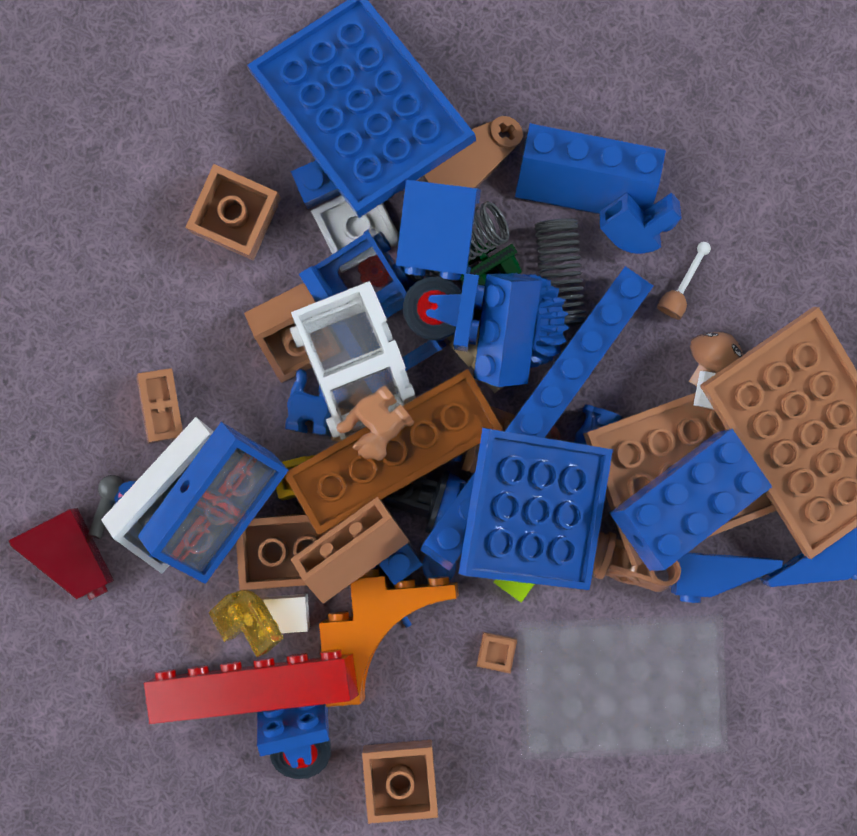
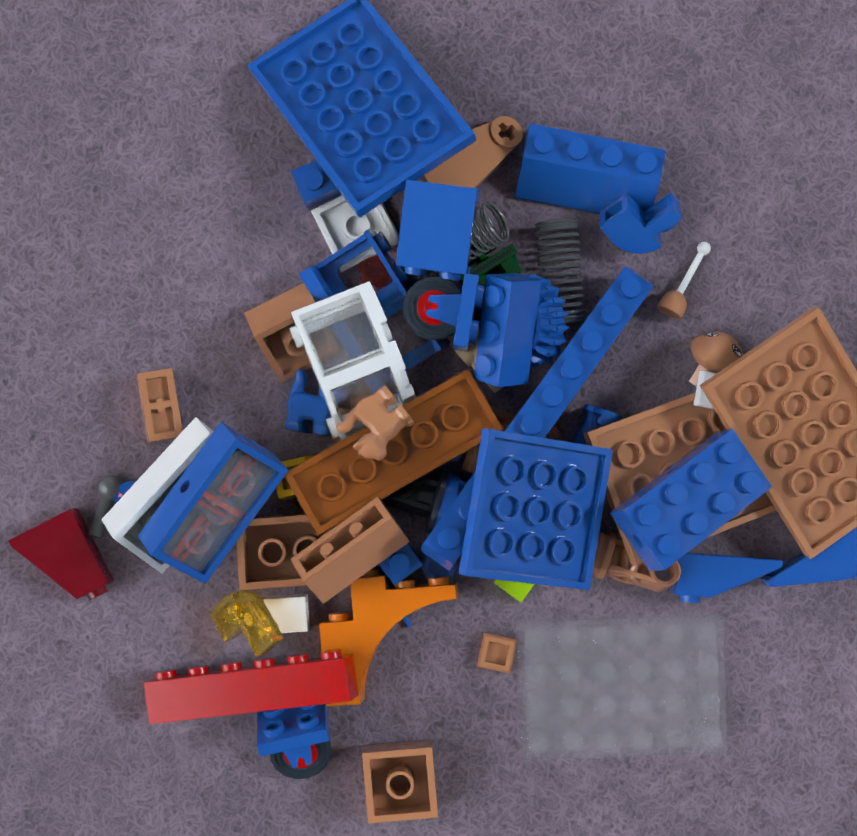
(233, 212): nougat brick -> none

